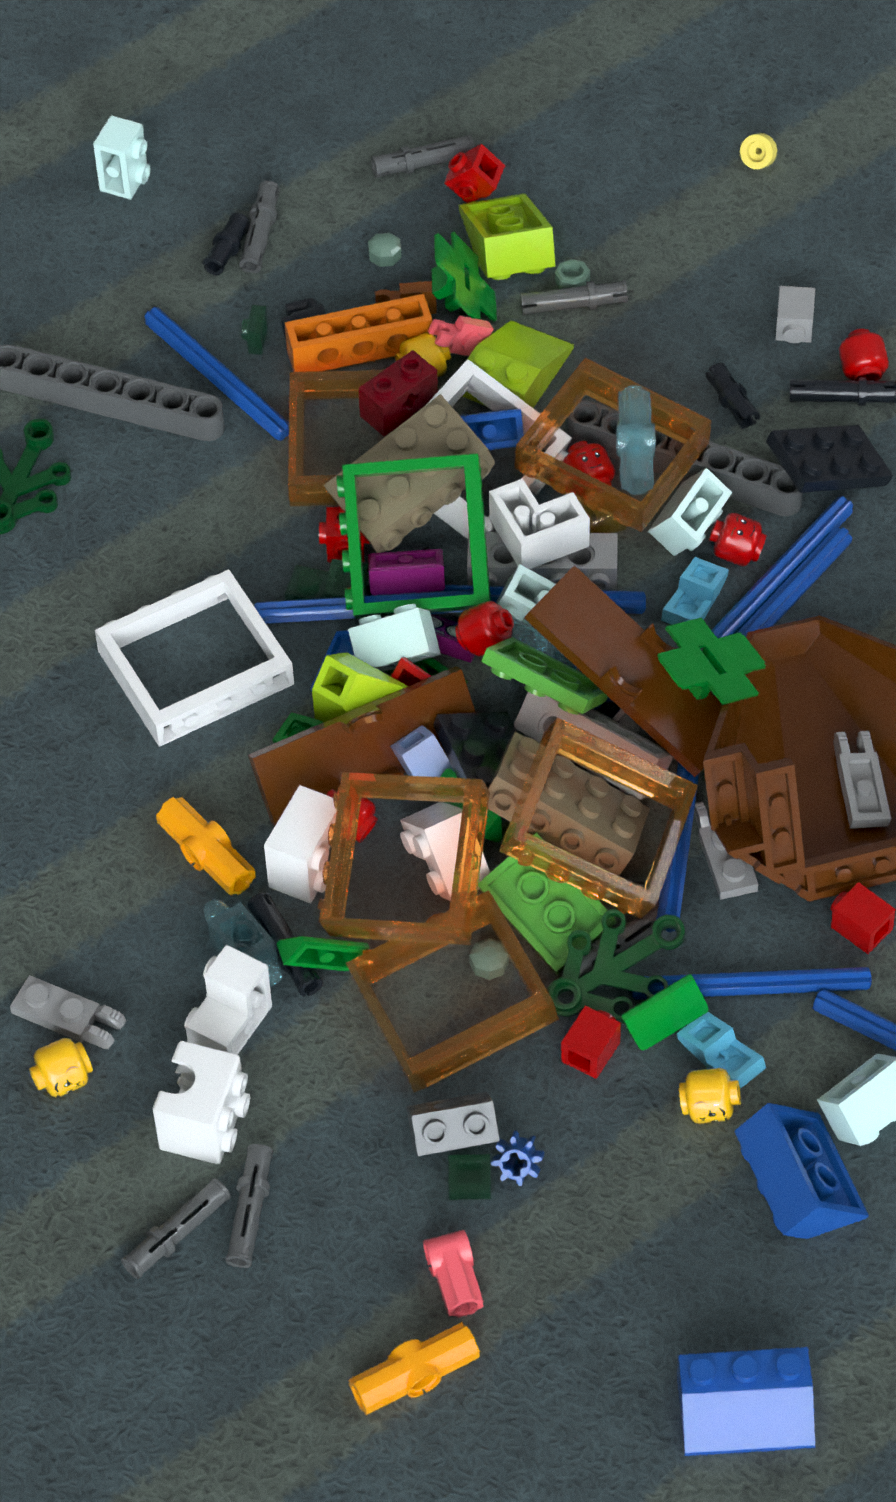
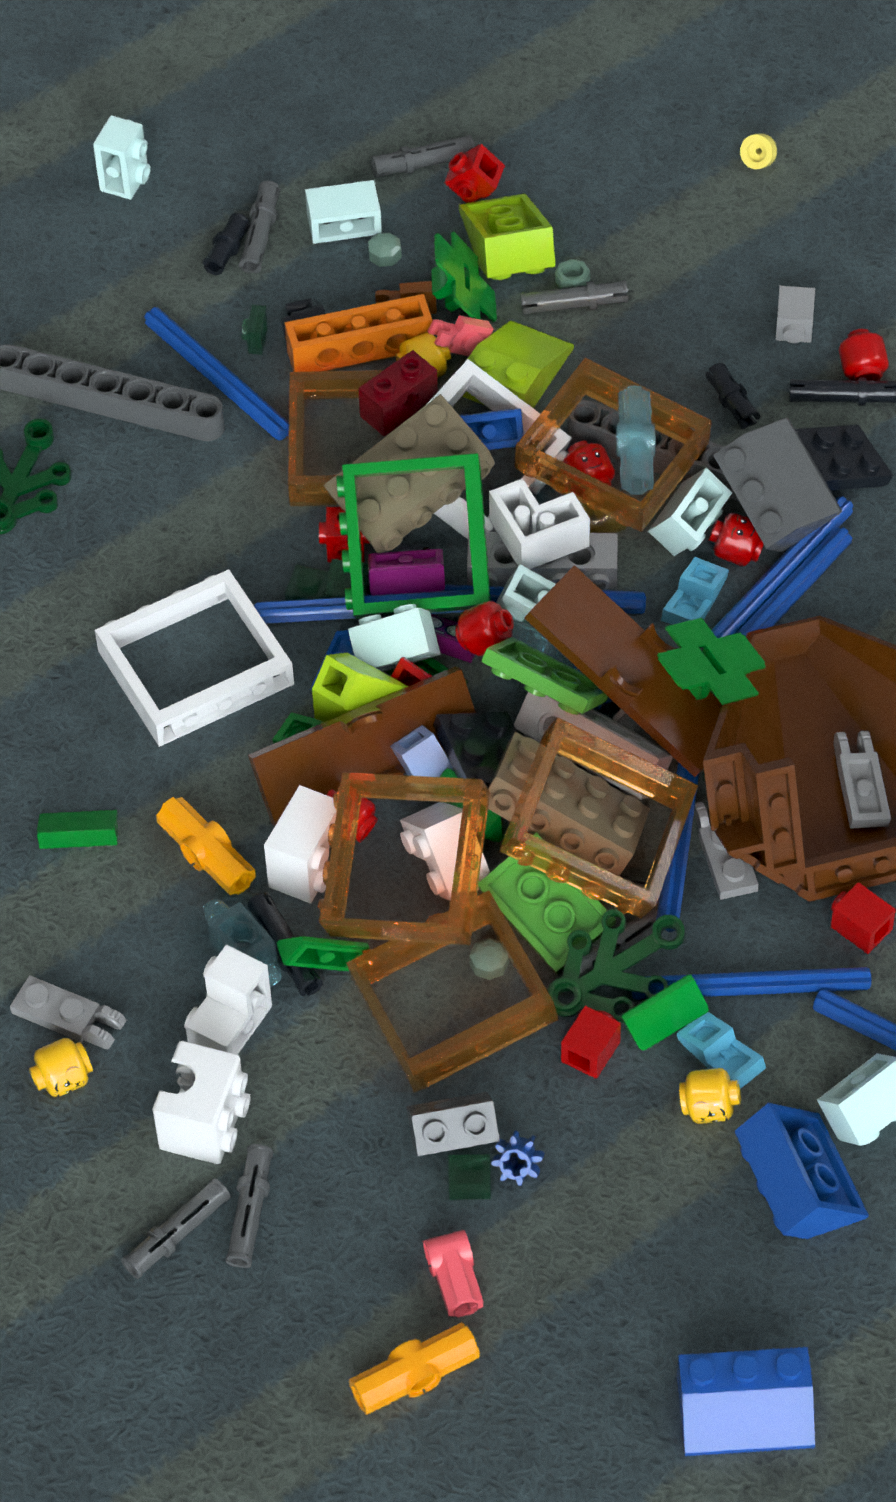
(77, 829): none -> green slope
(342, 207): none -> light aqua brick
(777, 484): none -> dark grey slope

